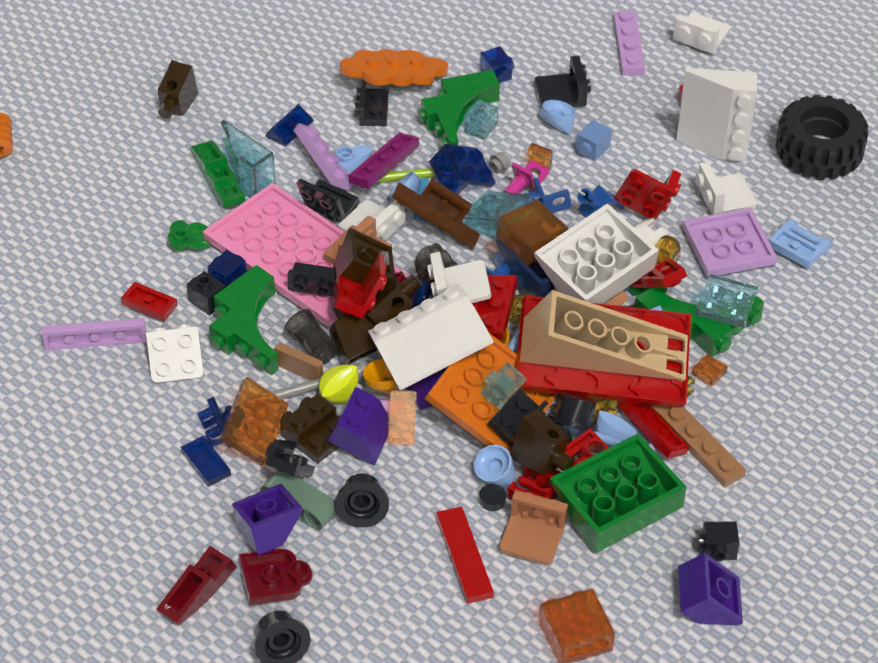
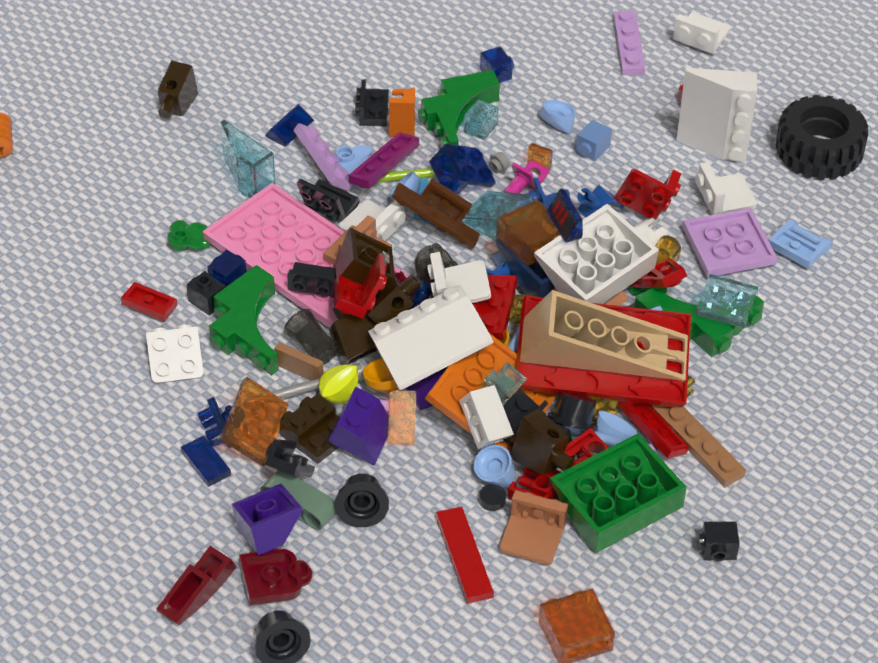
(94, 334): lavender plate -> none
(218, 174): green slope -> none
(393, 67): orange plate -> none
(402, 112): none -> orange hinge
(486, 416): none -> white hinge
(565, 217): none -> slope
(568, 88): black bracket -> none
(709, 370): clear orange tile -> none
(709, 592): dark purple slope -> none

